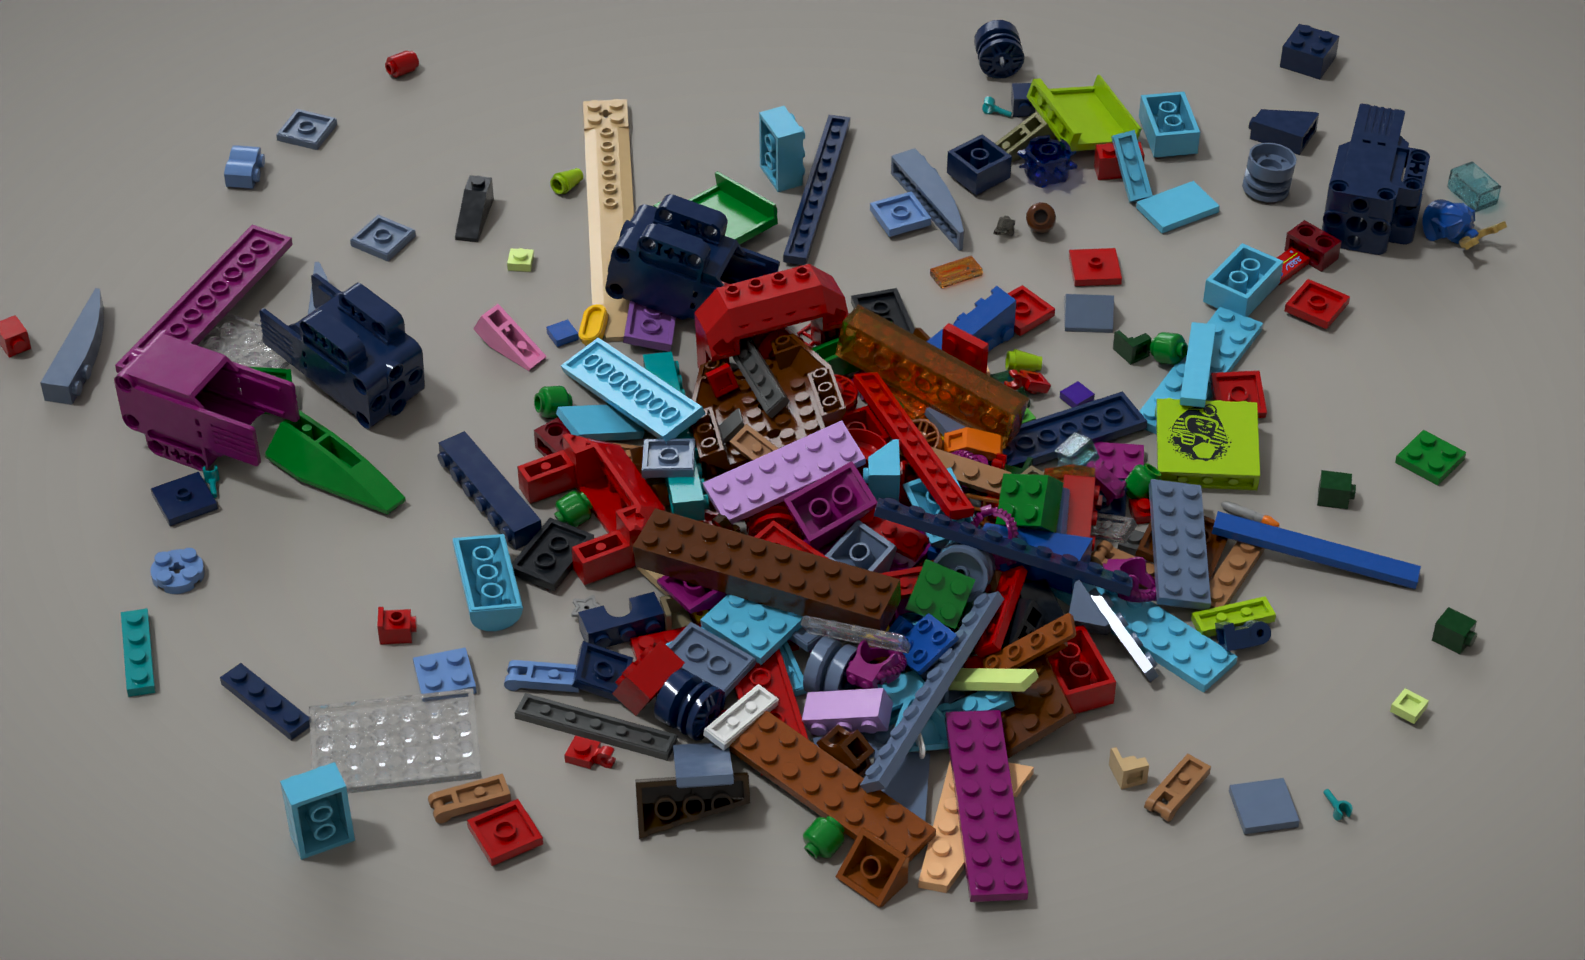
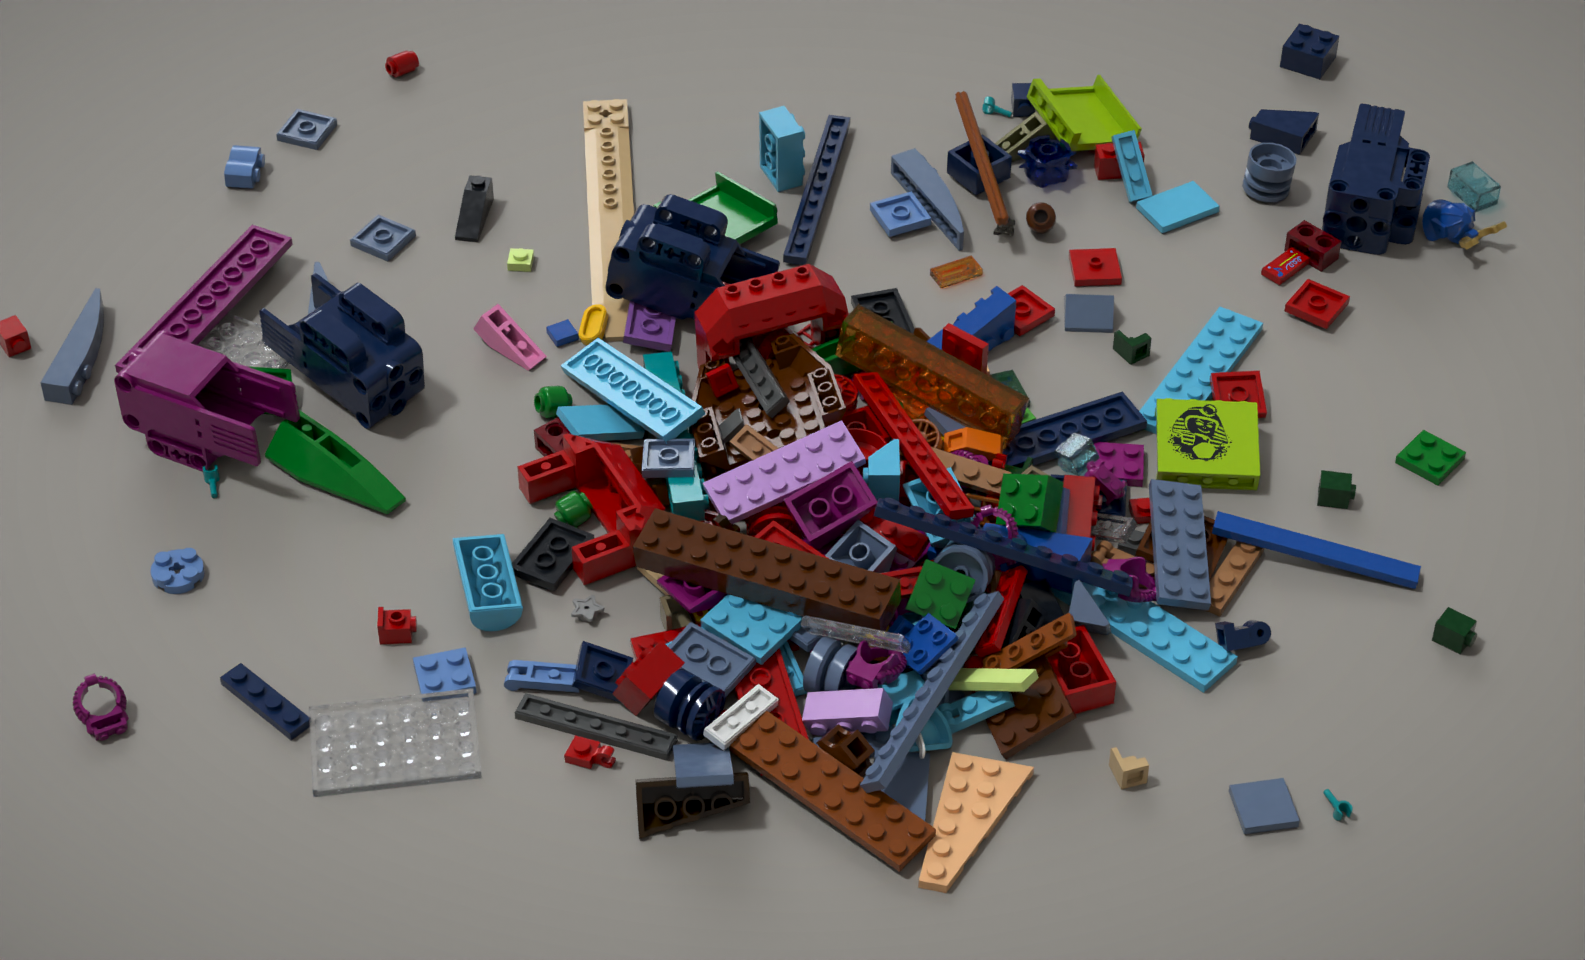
(104, 725): none -> magenta piece
(137, 652): teal plate -> none
(184, 498): dark blue plate -> none
(317, 810): medium azure brick -> none
(469, 797): medium nougat plate -> none
(489, 489): dark blue brick -> none
(505, 832): red plate -> none
(566, 180): lime cone -> none
(606, 630): dark blue arch -> none
(823, 837): green head -> none
(874, 868): dark orange slope -> none
(981, 158): none -> dark orange axle
(985, 806): magenta plate -> none
(999, 49): dark blue wheel -> none
(1022, 360): lime cone -> none
(1032, 381): red plate -> none
(1076, 395): dark purple tile -> none
(1078, 470): clear orange tile -> none
(1130, 641): plate -> none
(1139, 480): green head -> none
(1168, 348): green head -> none
(1169, 124): medium azure brick -> none
(1177, 787): medium nougat plate -> none
(1197, 365): medium azure tile -> none
(1236, 613): lime plate -> none
(1243, 280): medium azure brick -> none
(1248, 513): light grey piece -> none
(1409, 706): yellowish green plate -> none

